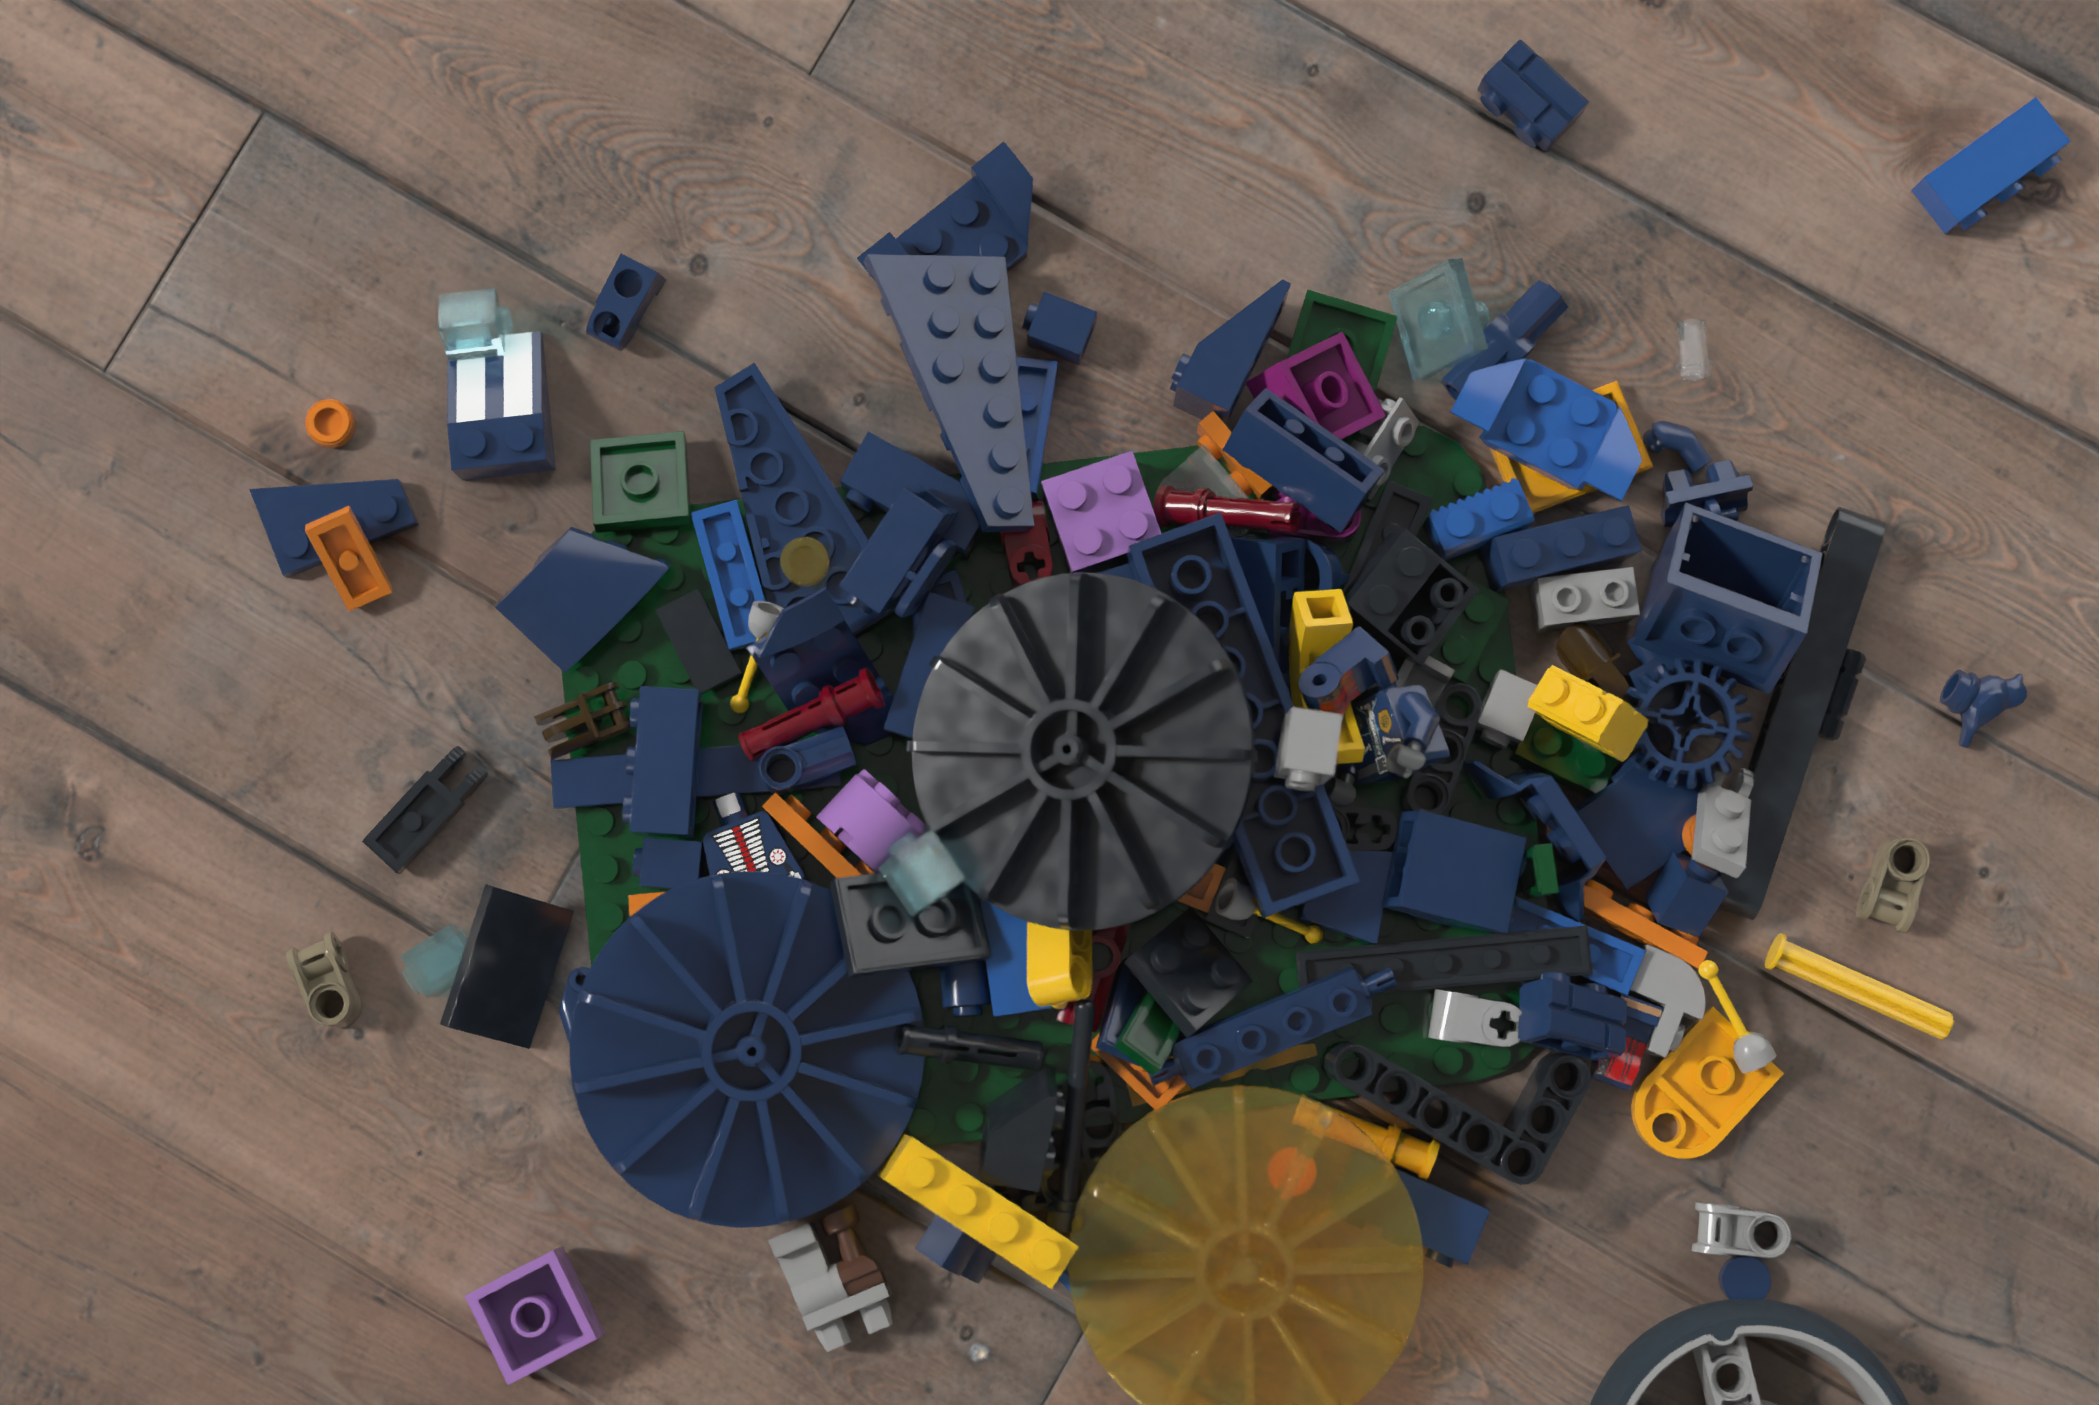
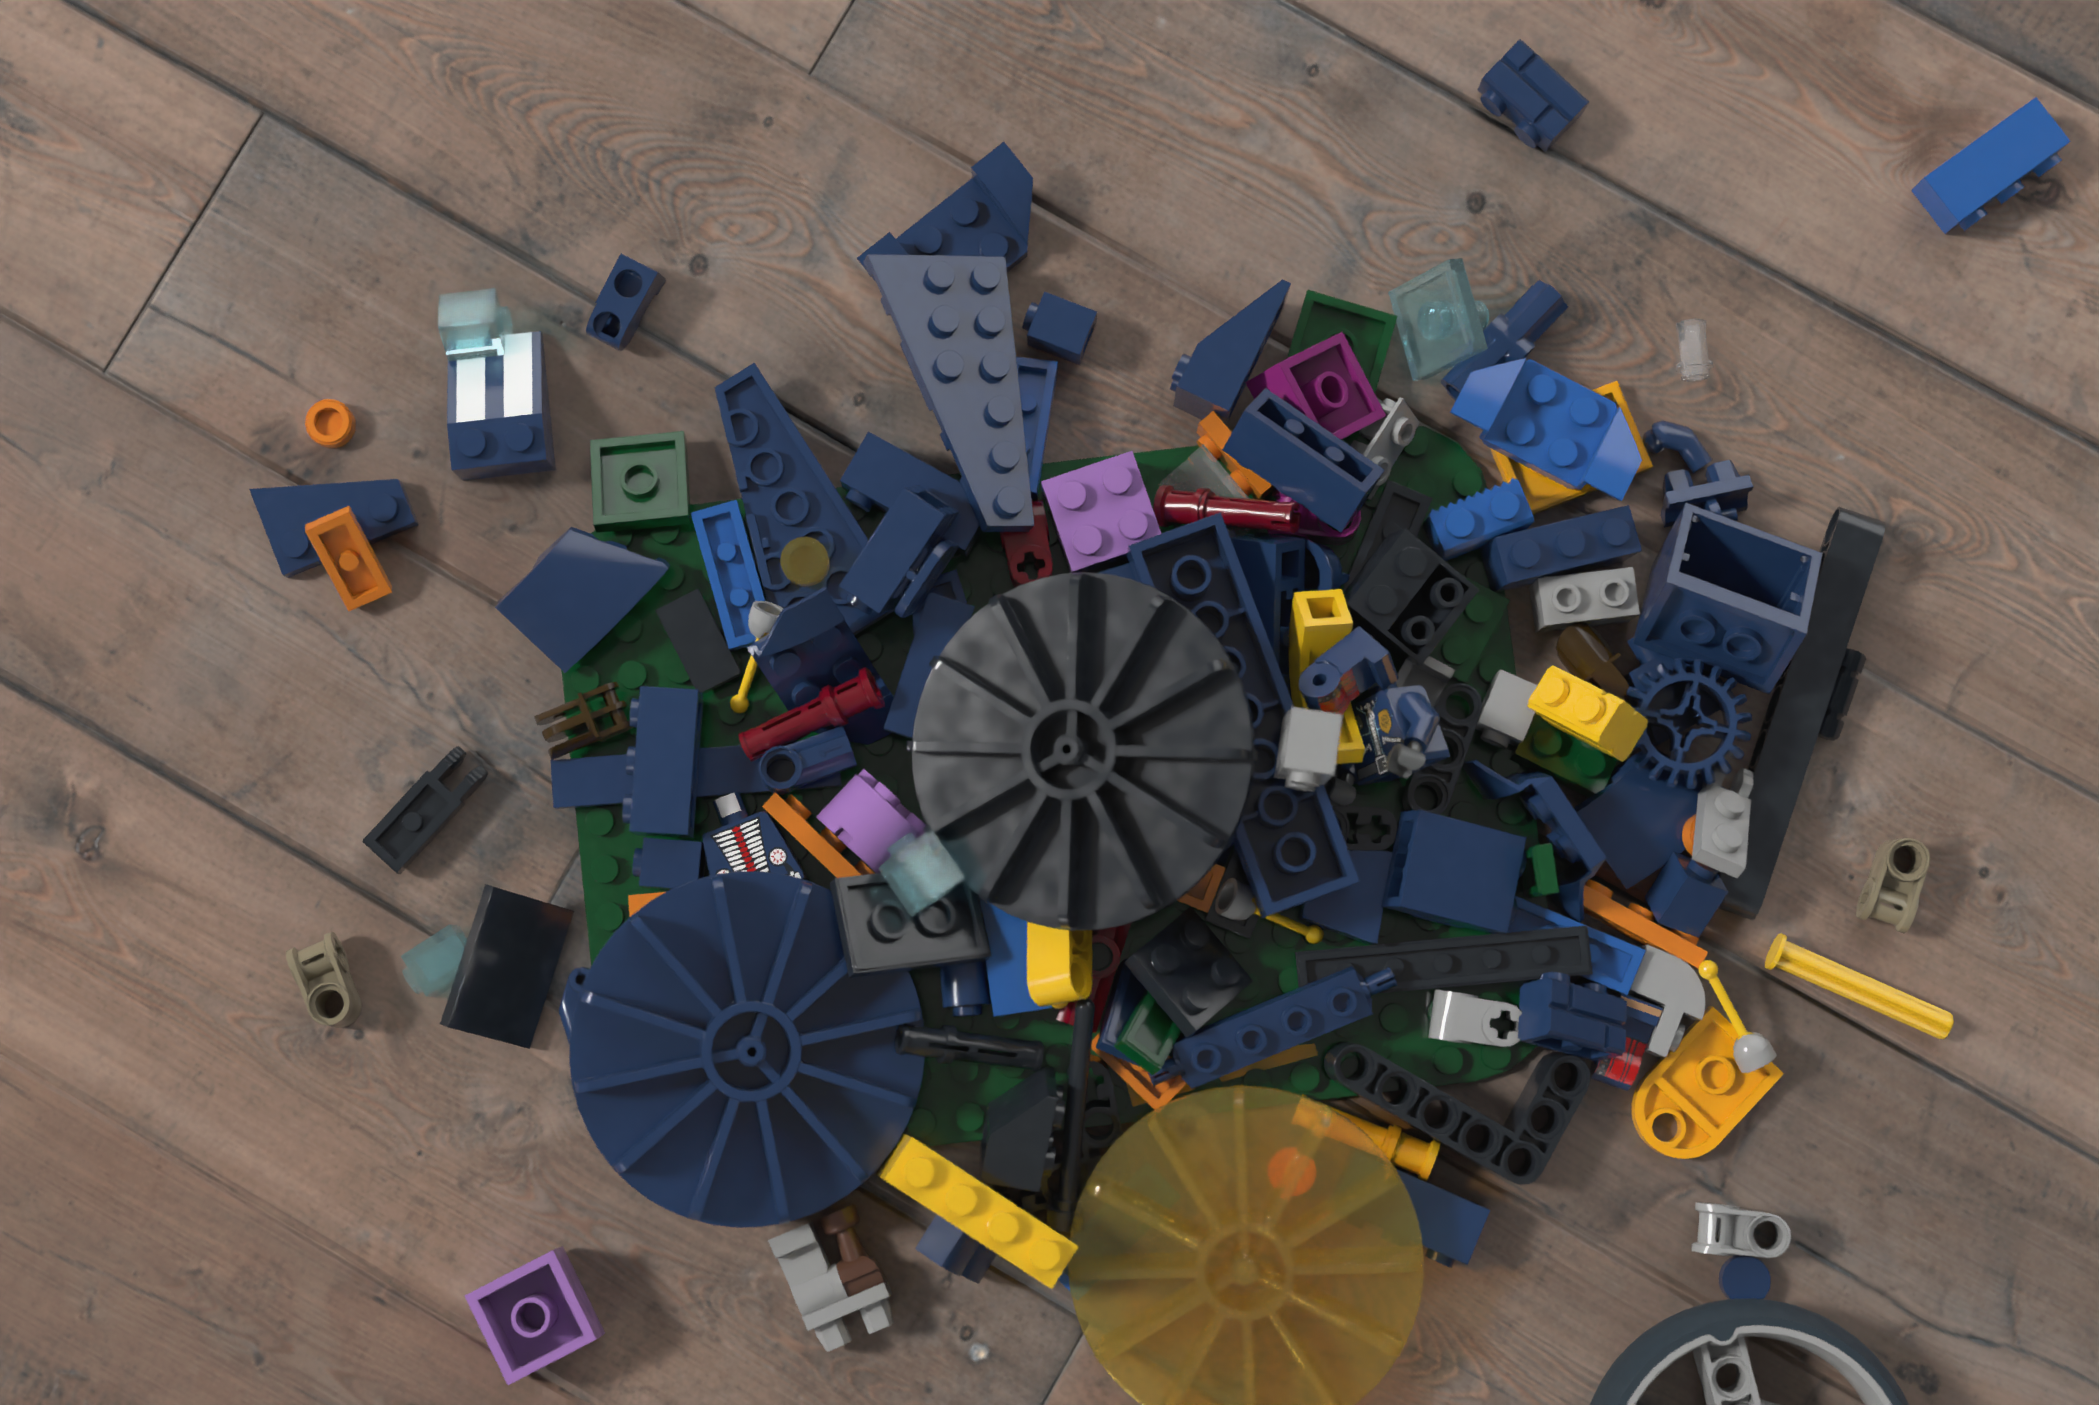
(1980, 699): dark blue animal -> none

